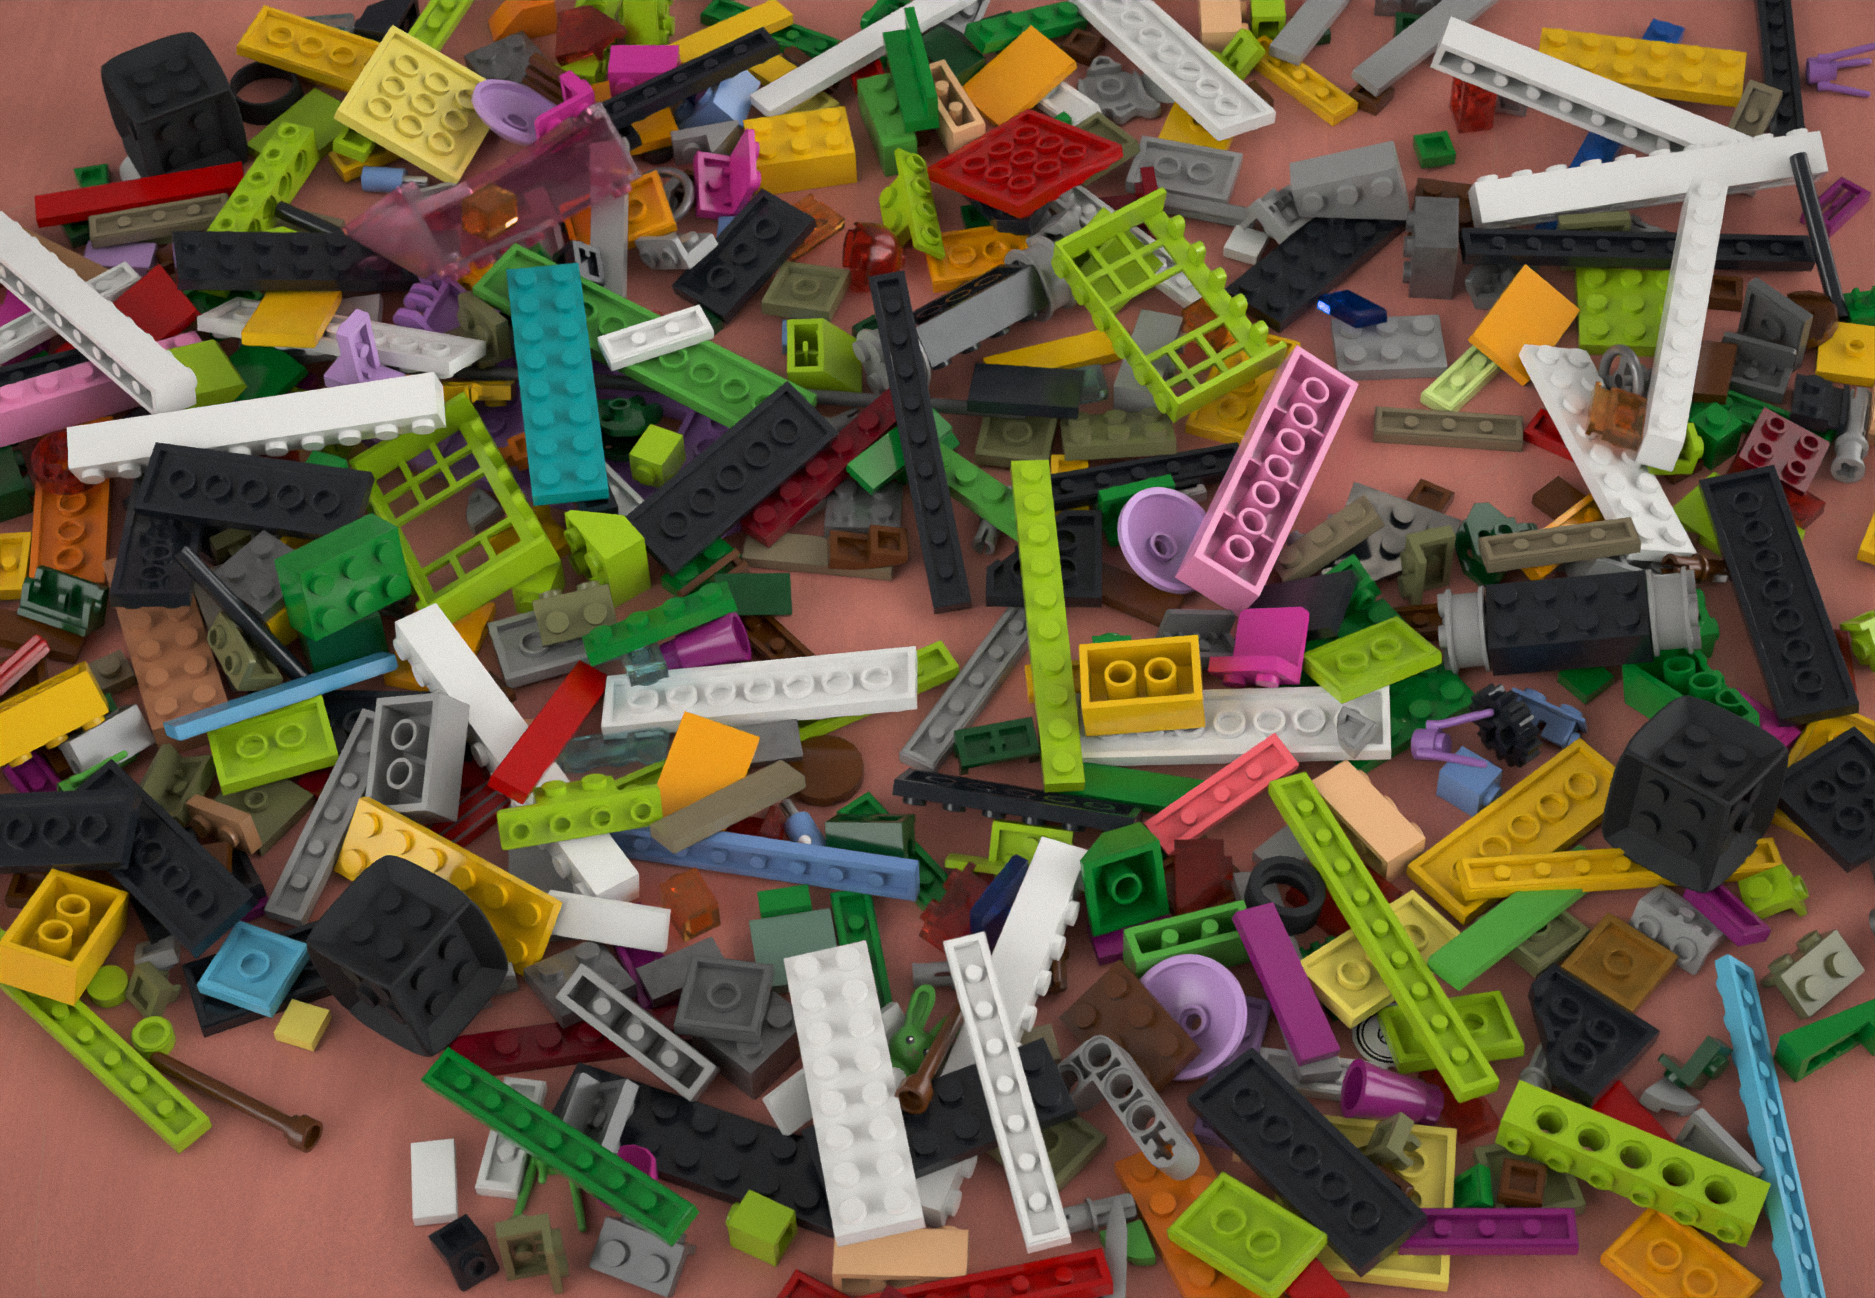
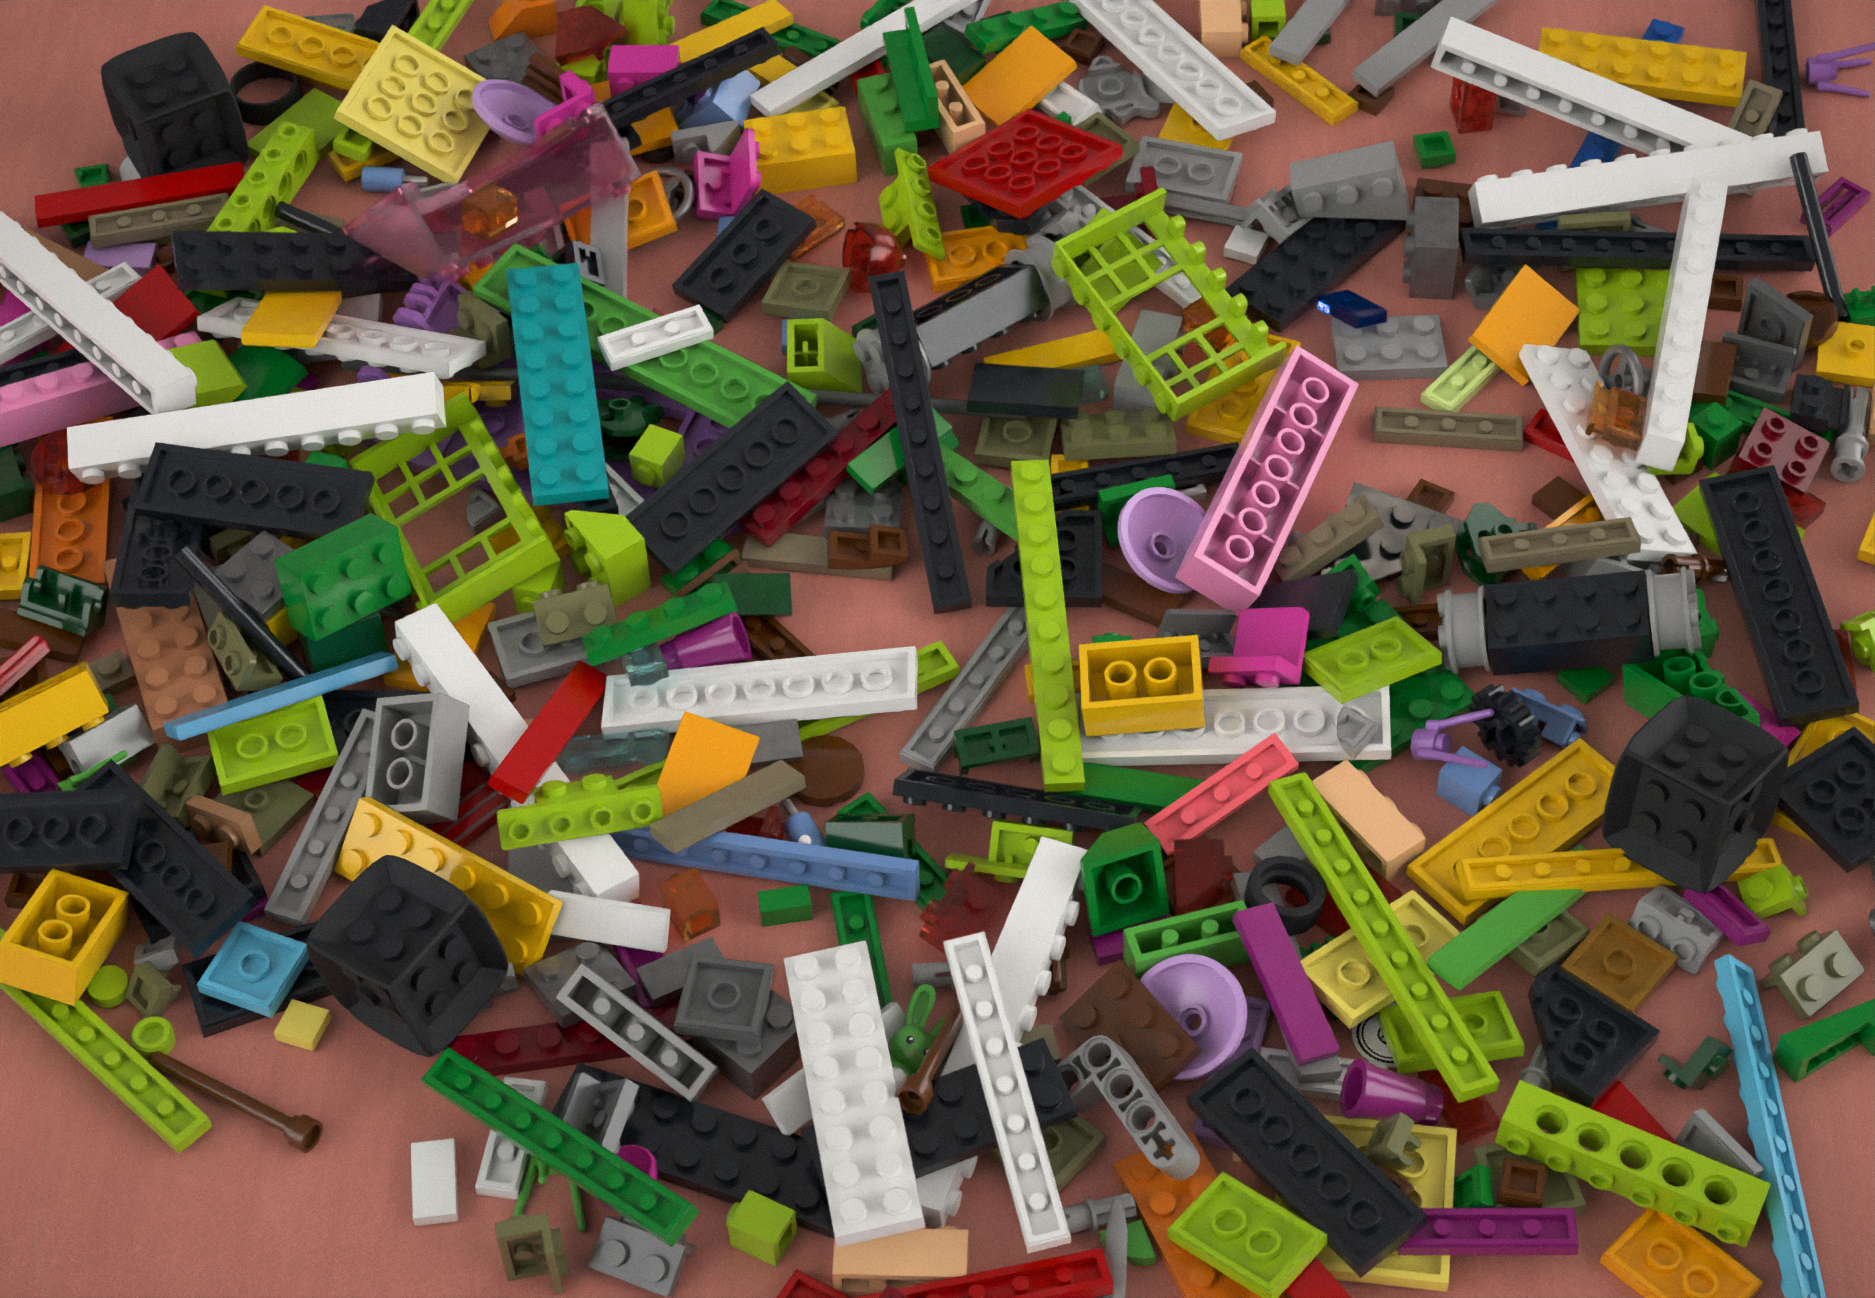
(358, 355): lavender bracket -> none
(464, 1252): black bracket -> none
(675, 250): light grey bracket -> none
(790, 936): sand green tile -> none
(996, 902): clear blue tile -> none
(1241, 53): lime bracket -> none
(1670, 1097): light grey tile -> none

